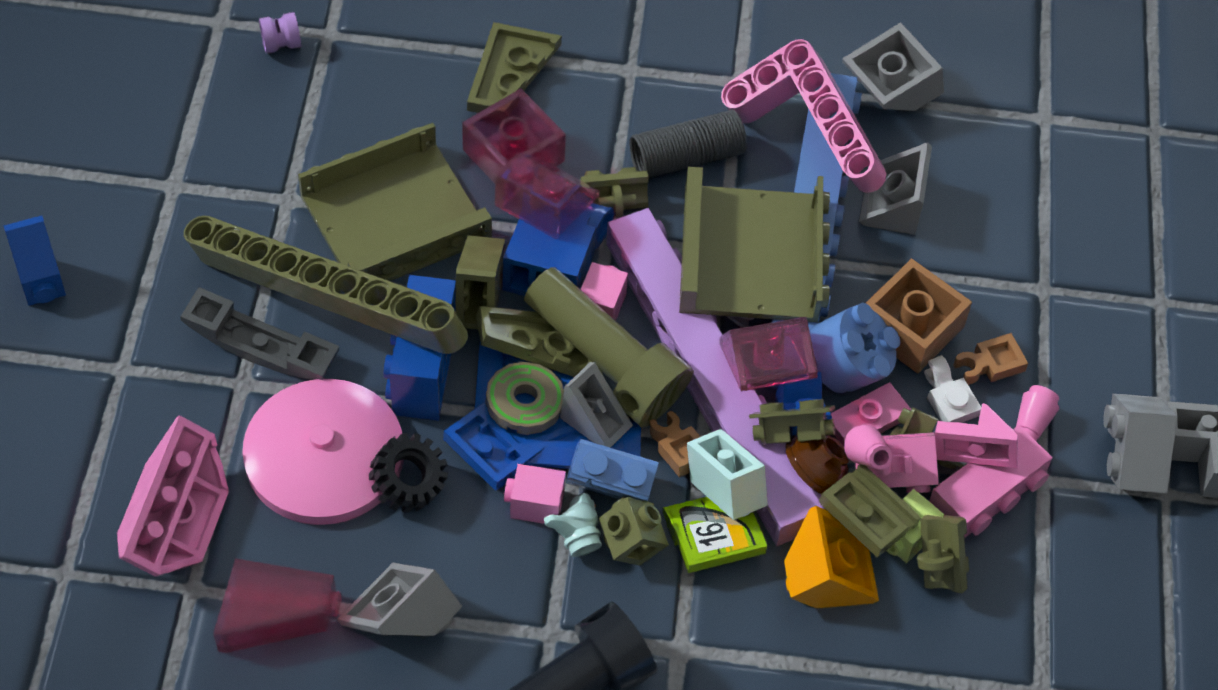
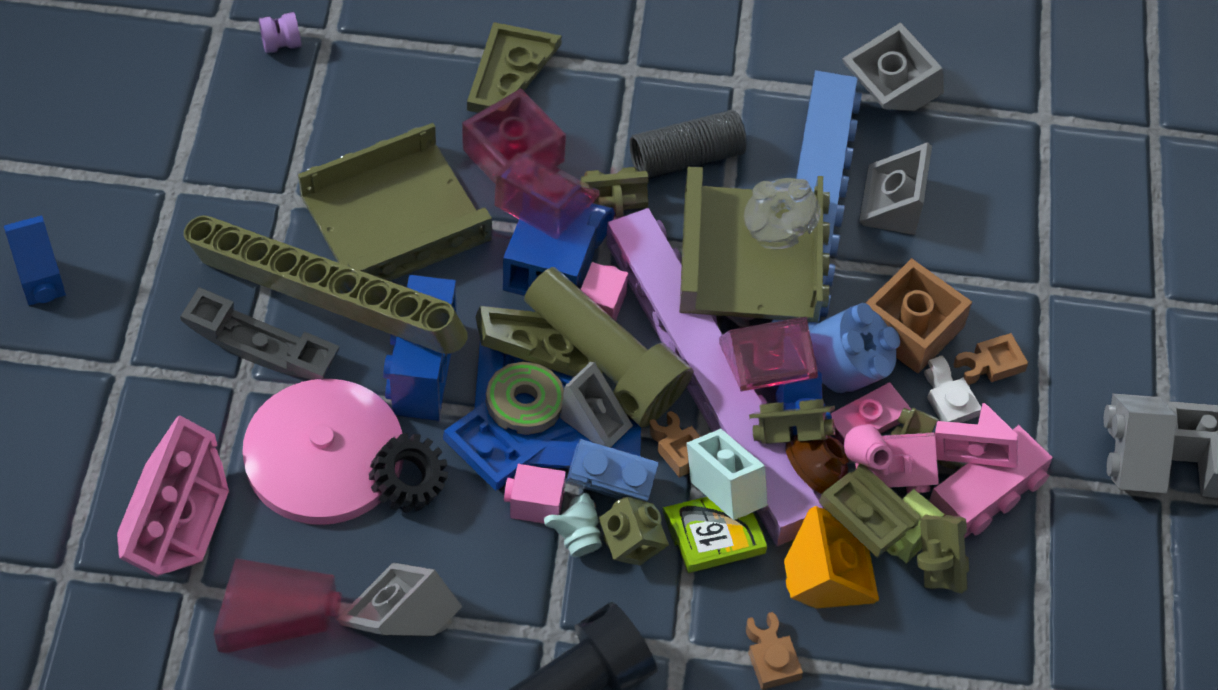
(478, 277): olive slope -> none
(771, 198): none -> clear plate
(772, 657): none -> medium nougat plate
(805, 78): bright pink beam -> none
(1037, 410): bright pink cone -> none

